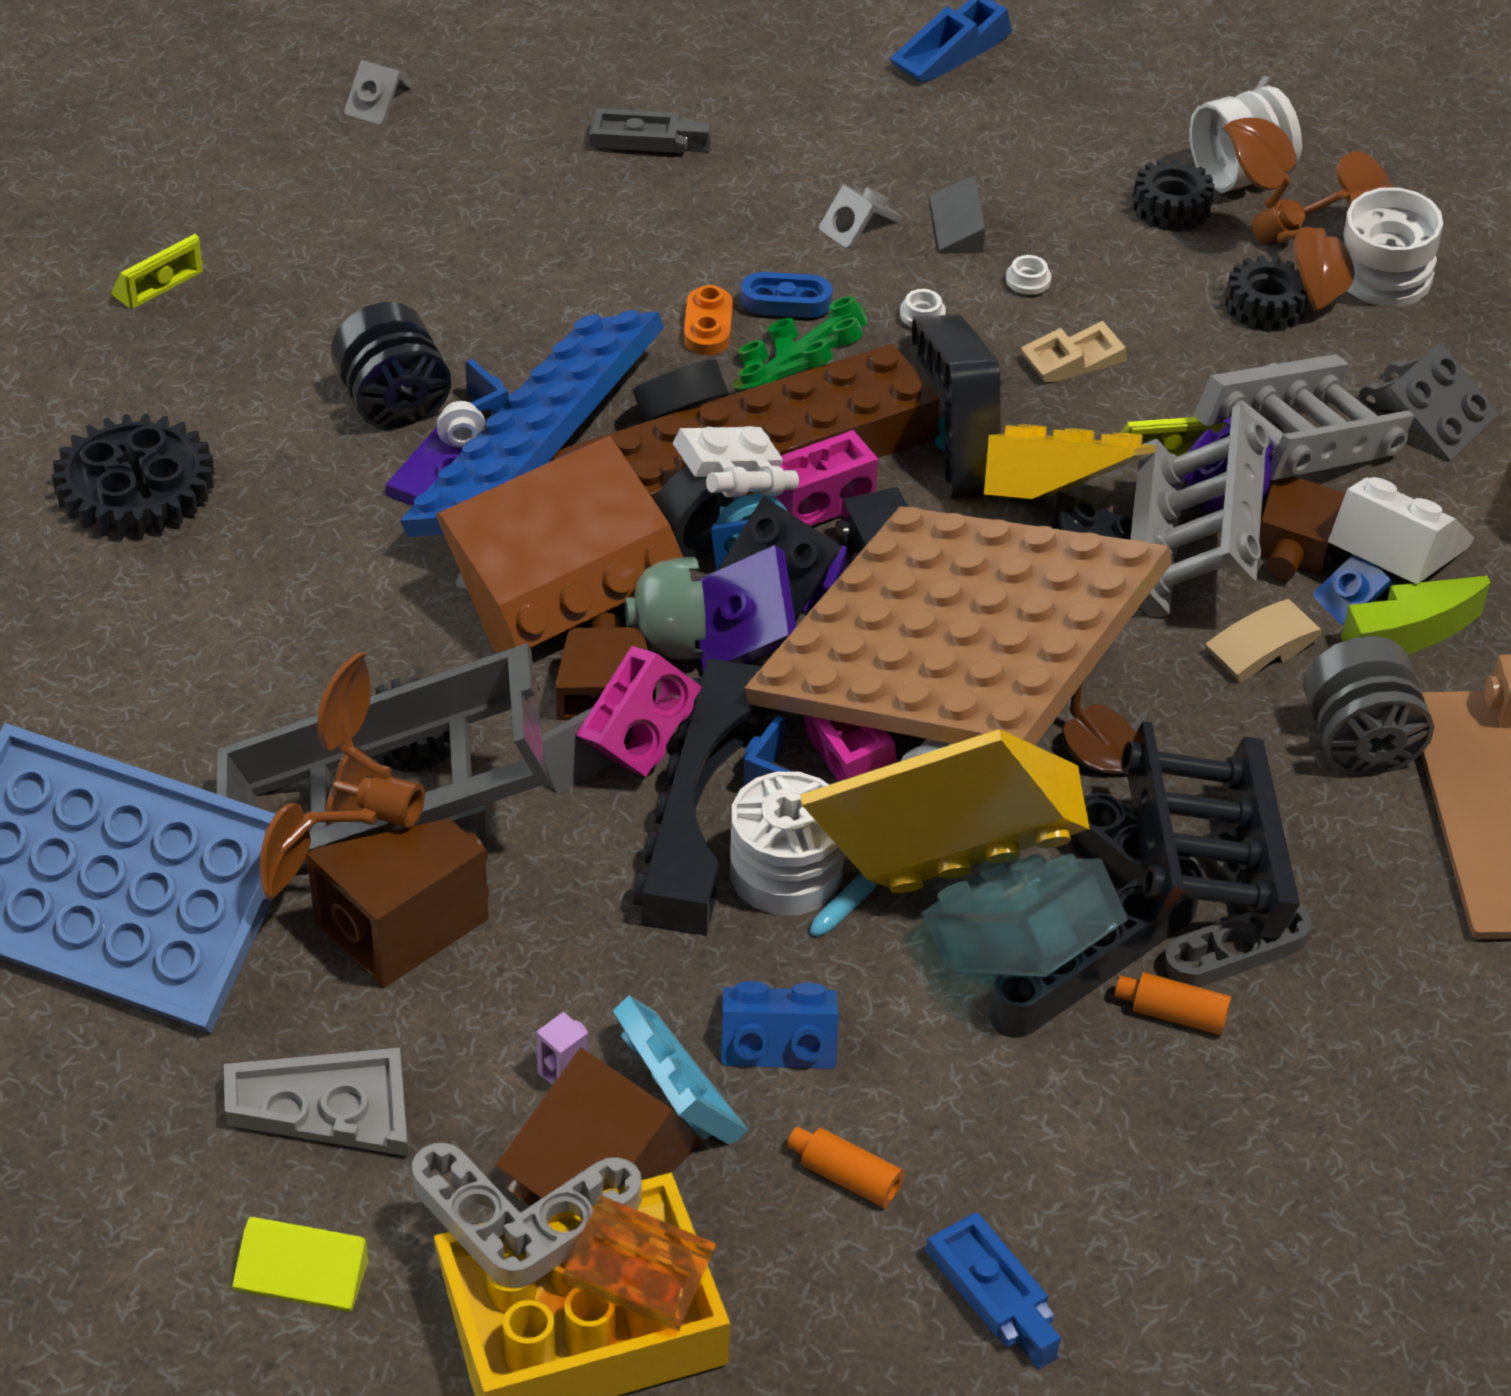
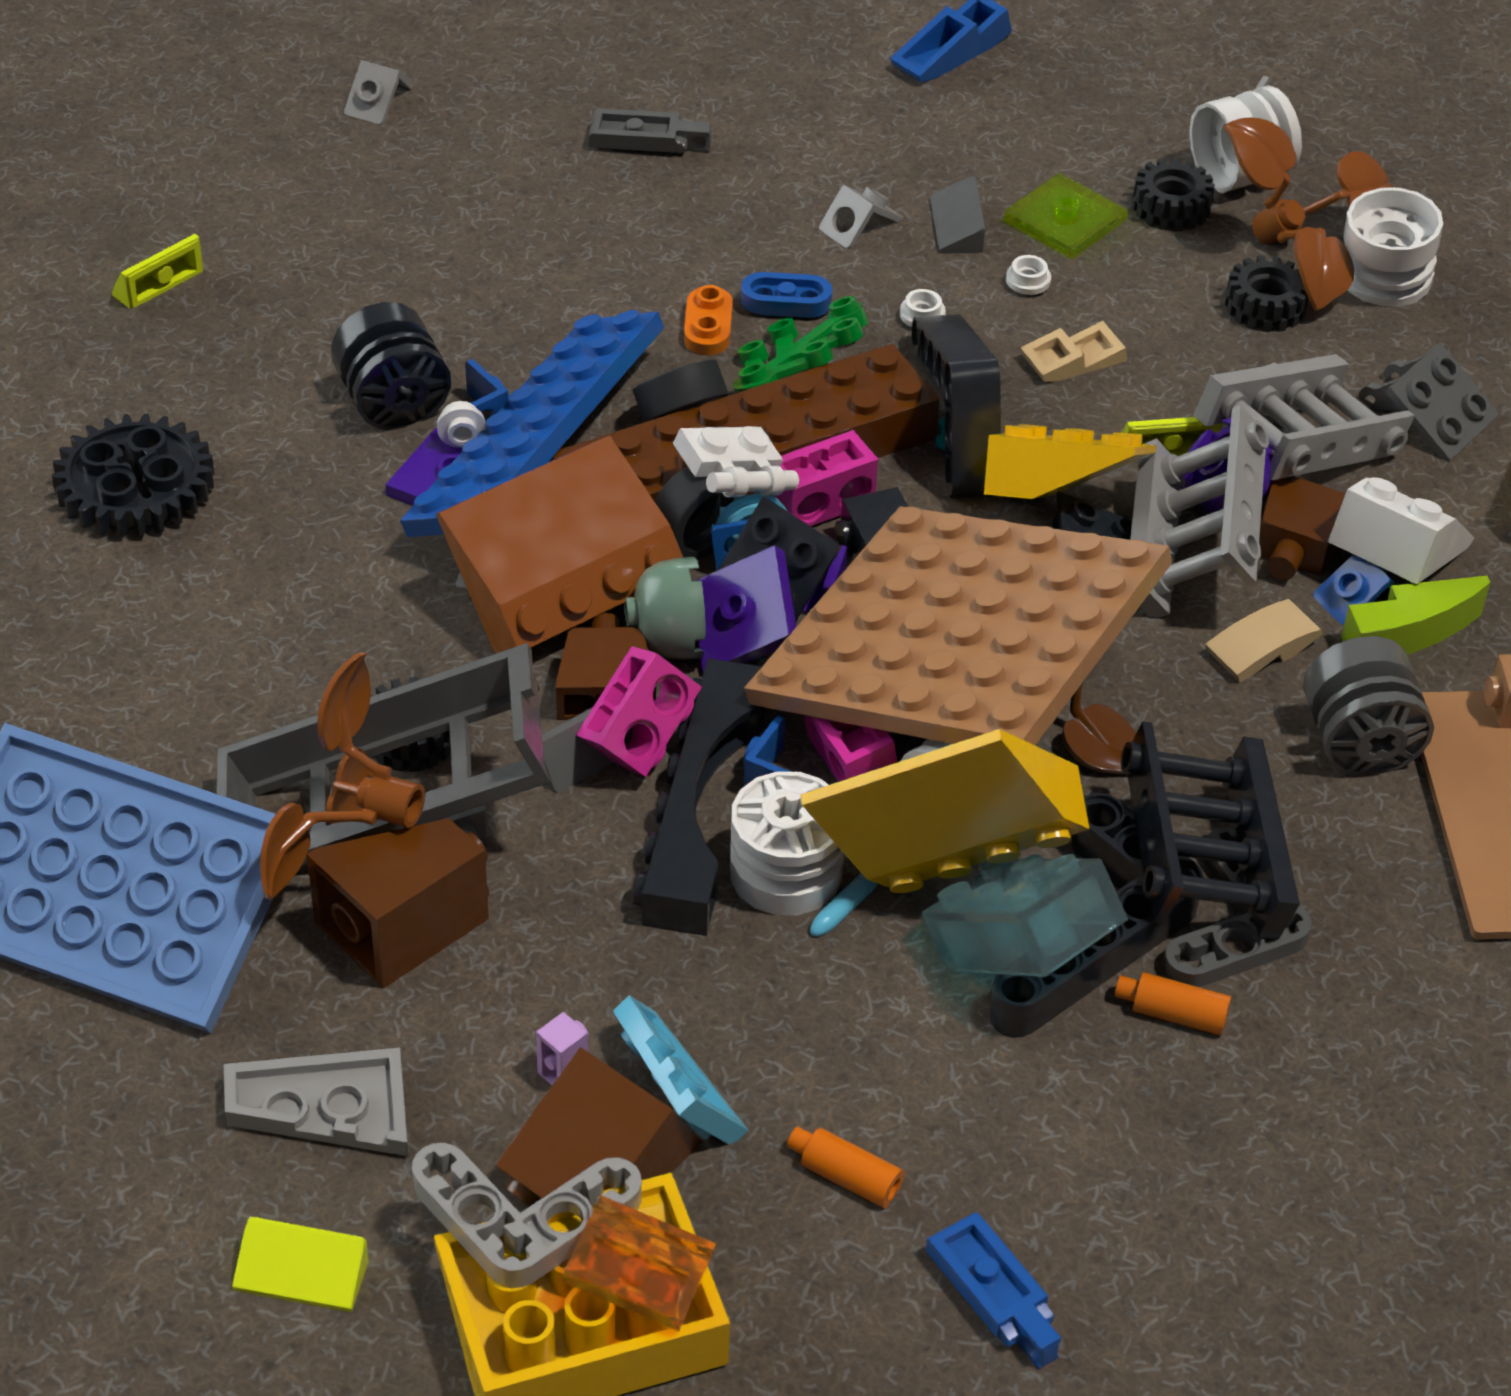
(779, 1026): blue bracket -> none
(1065, 215): none -> clear neon green plate

